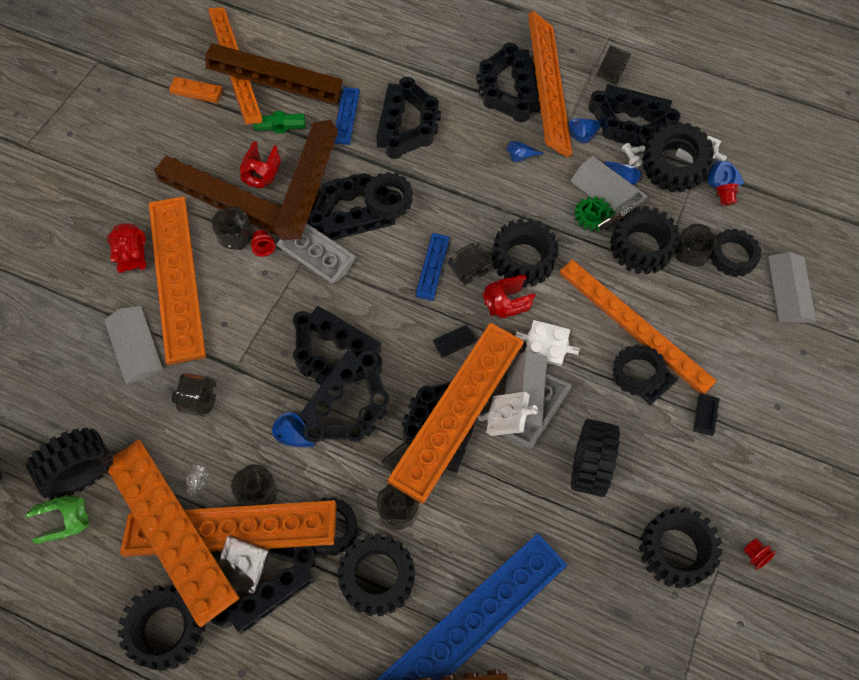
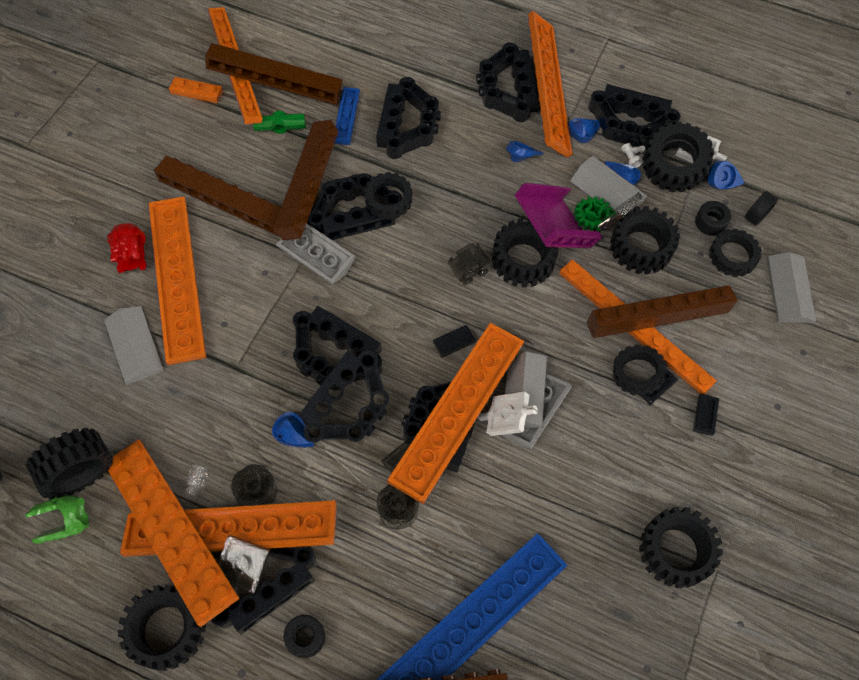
(194, 394): clear smoke brick -> none
(232, 228): clear smoke brick -> none
(252, 163): red piece -> none
(262, 243): red piece -> none
(294, 626): none -> black tyre
(350, 533): black tyre -> none
(382, 602): black tyre -> none
(432, 267): blue tile -> none
(496, 297): red piece -> none
(548, 341): white plate -> none
(552, 217): none -> magenta panel
(595, 457): black tyre -> none
(613, 64): clear smoke brick -> none
(661, 311): none -> reddish brown brick
(696, 245): clear smoke brick -> none
(717, 210): none -> black tyre
(727, 194): red piece -> none
(758, 553): red piece -> none
(761, 208): none -> black tyre

